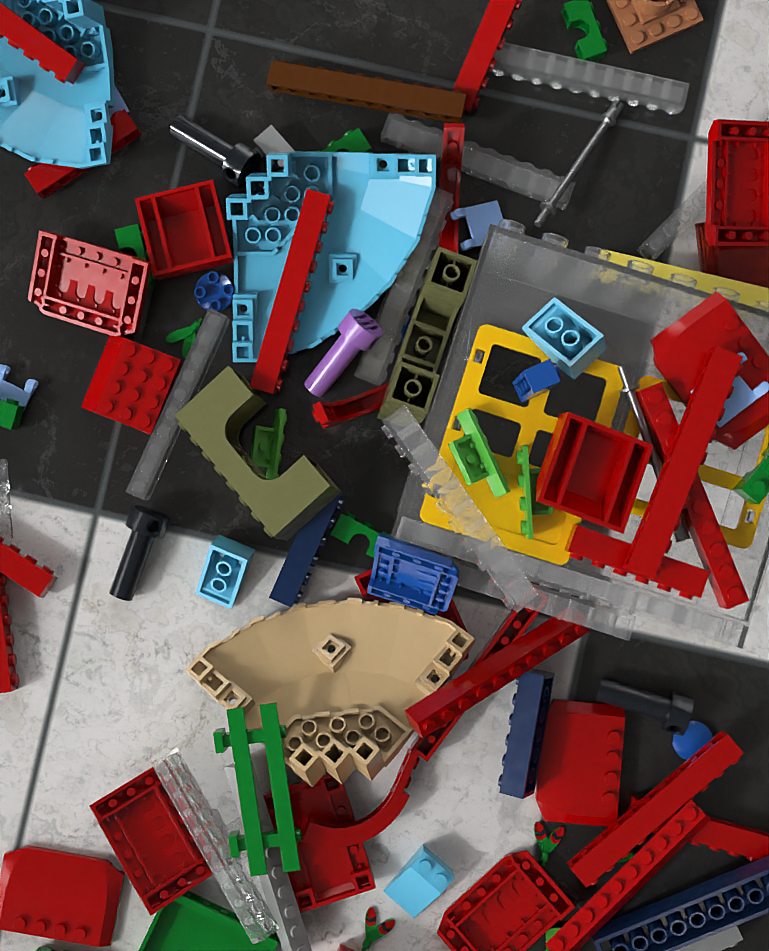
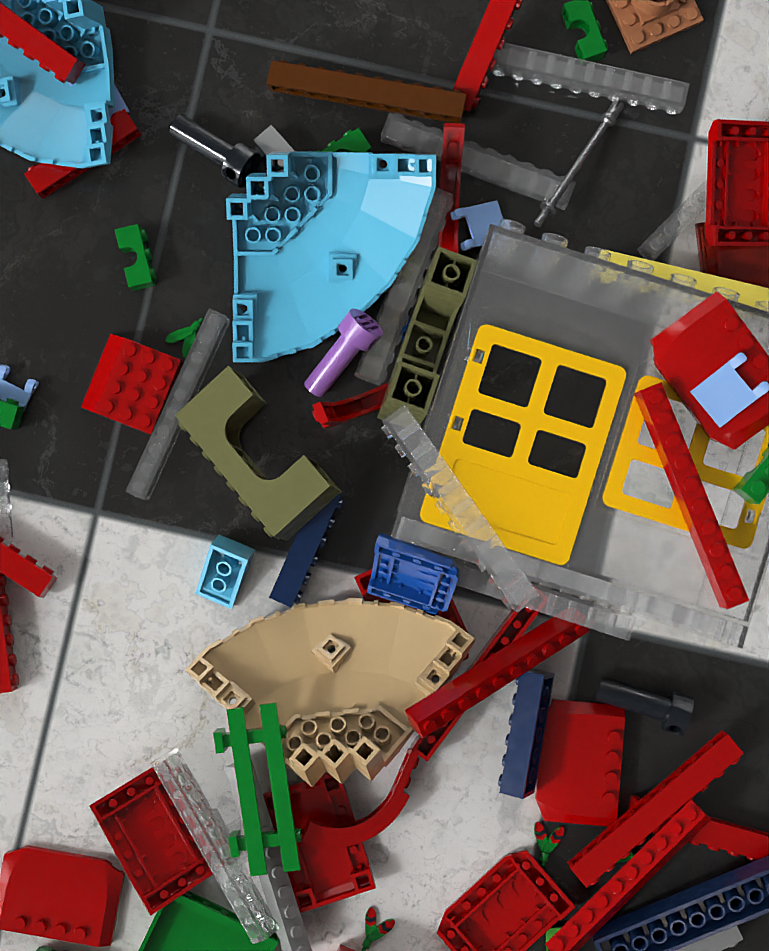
(88, 284): slope -> none
(145, 527): black piece -> none
(184, 230): red slope -> none
(214, 291): blue dish -> none
(267, 444): bright green bracket -> none
(291, 291): red brick -> none
(348, 526): green arch -> none
(419, 881): medium azure slope -> none
(475, 456): bright green bracket -> none
(528, 482): bright green bracket -> none
(537, 380): blue brick -> none
(565, 338): medium azure slope -> none
(592, 471): red slope -> none
(612, 552): red brick -> none
(682, 462): red brick -> none
(682, 532): flat silver bar -> none
(694, 738): blue dish -> none

